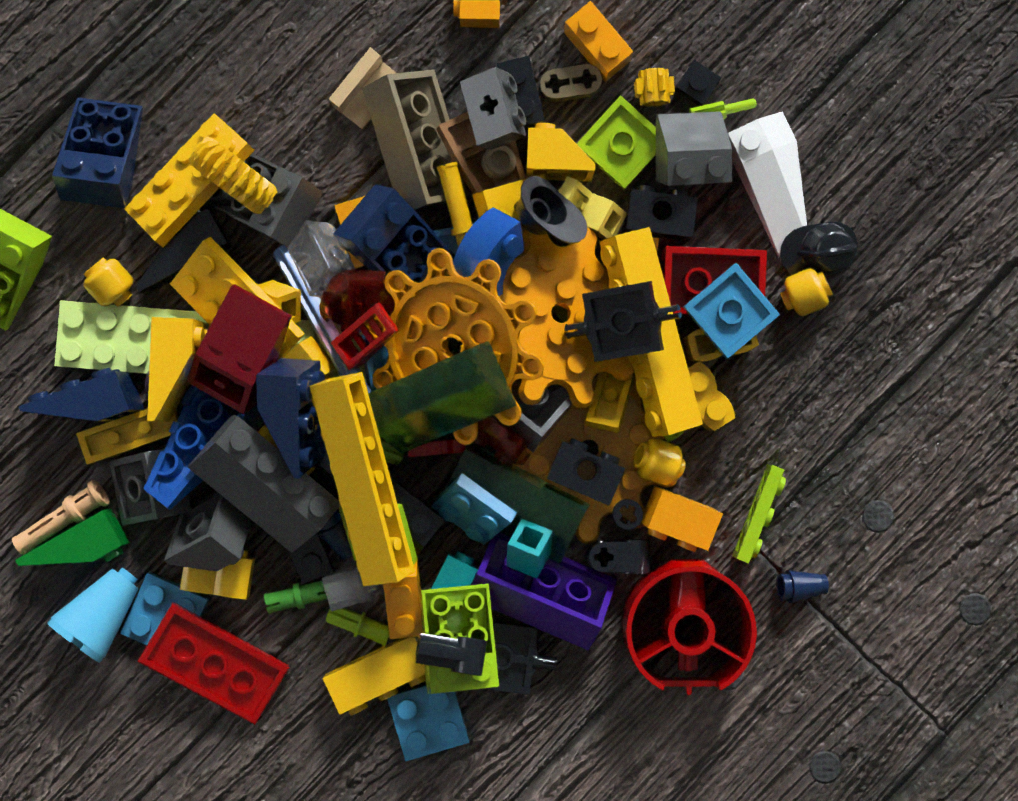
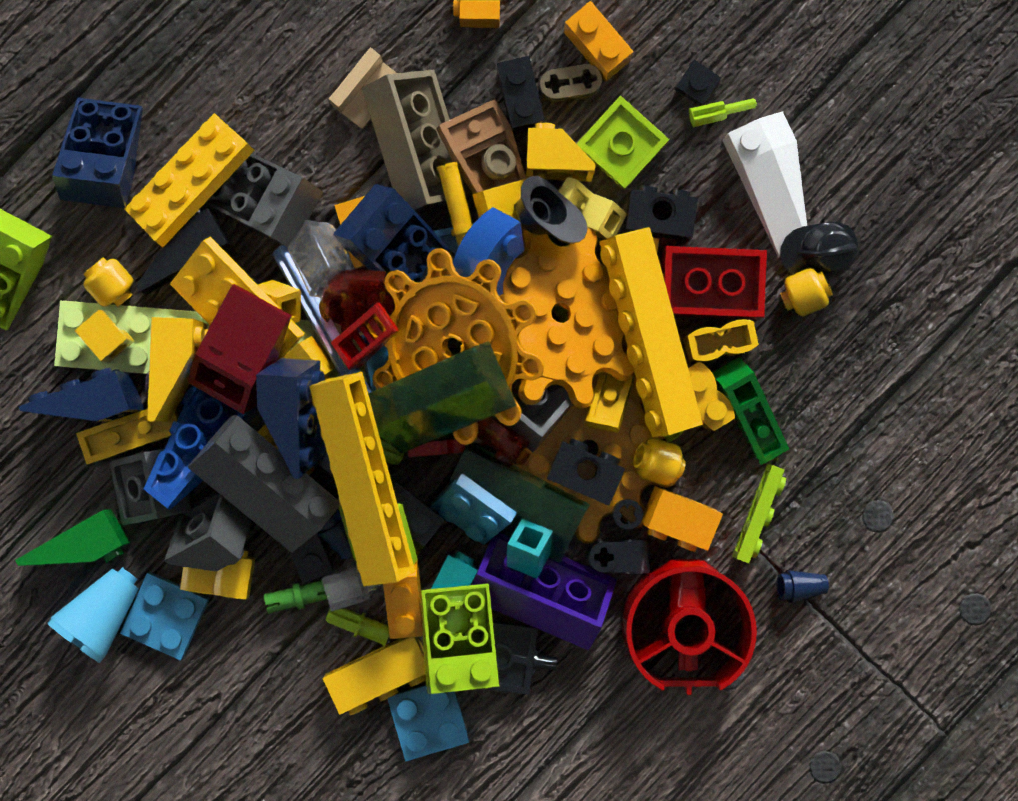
(72, 510): light nougat pin -> none
(103, 336): none -> yellow panel
(213, 663): red tile -> none
(232, 175): yellow gear -> none
(459, 654): black piece -> none
(493, 108): dark grey brick -> none
(623, 321): black plate -> none
(654, 87): yellow gear -> none
(692, 149): dark grey slope -> none
(731, 310): dark azure plate -> none
(751, 410): none -> green slope

